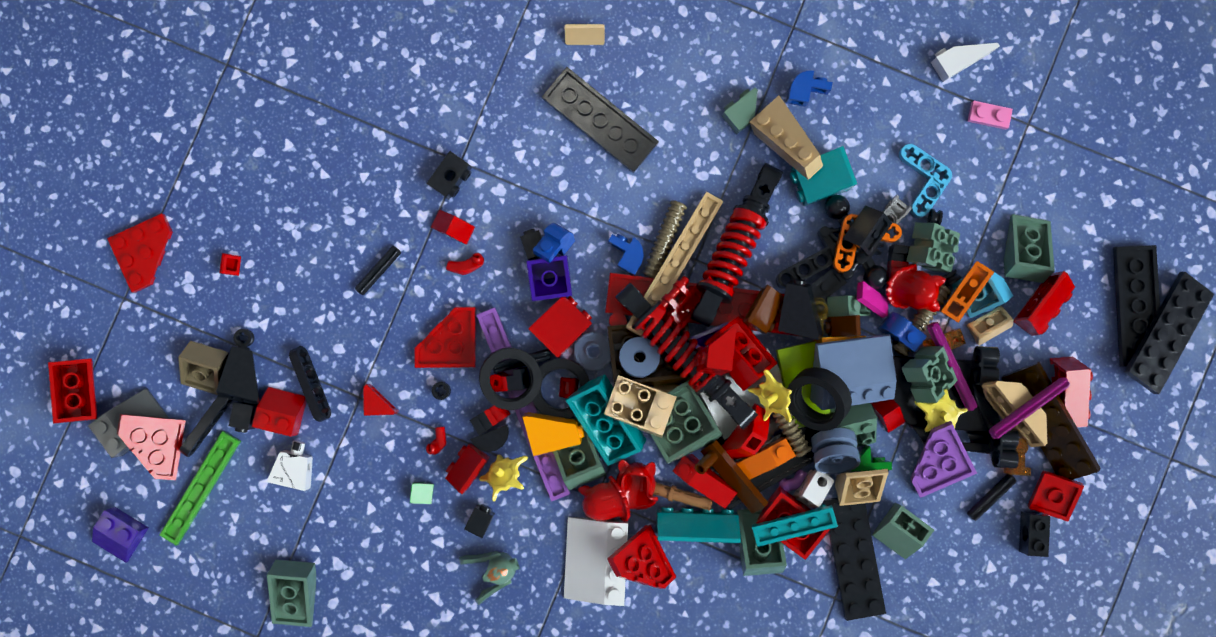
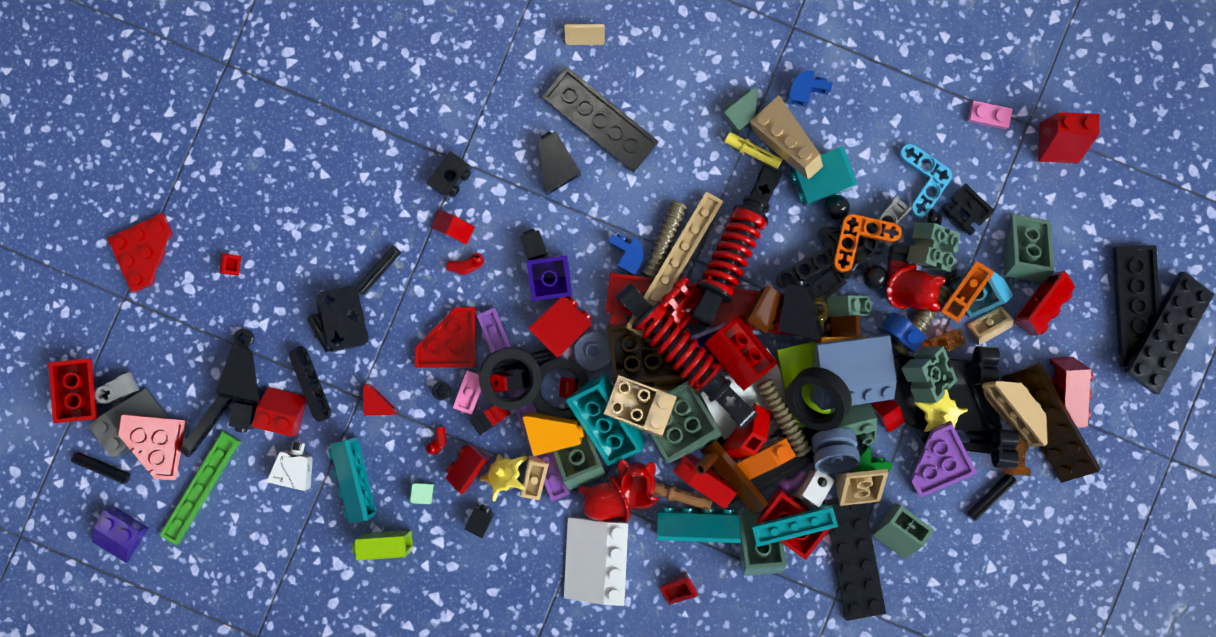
(100, 467): none -> black axle
(119, 388): none -> light grey piece
(202, 366): dark tan slope -> none
(292, 592): sand green slope -> none
(314, 322): none -> black axle
(335, 319): none -> black axle
(353, 480): none -> teal slope
(383, 545): none -> lime brick
(468, 393): none -> bright pink plate
(491, 440): black tile -> none
(500, 571): sand green piece -> none
(534, 478): none -> tan slope
(553, 242): blue brick -> none
(556, 163): none -> black slope
(634, 368): sand blue tile -> none
(643, 560): red plate -> none
(679, 589): none -> red slope
(718, 355): red slope -> none
(752, 150): none -> light yellow pin
(773, 397): light yellow piece -> none
(868, 230): black panel -> none
(872, 299): dark pink tile -> none
(959, 58): white slope -> none
(961, 385): magenta axle -> none
(972, 205): none -> black plate
(1029, 408): magenta axle -> none
(1034, 534): black brick -> none
(1055, 495): red plate -> none
(1067, 137): none -> red slope

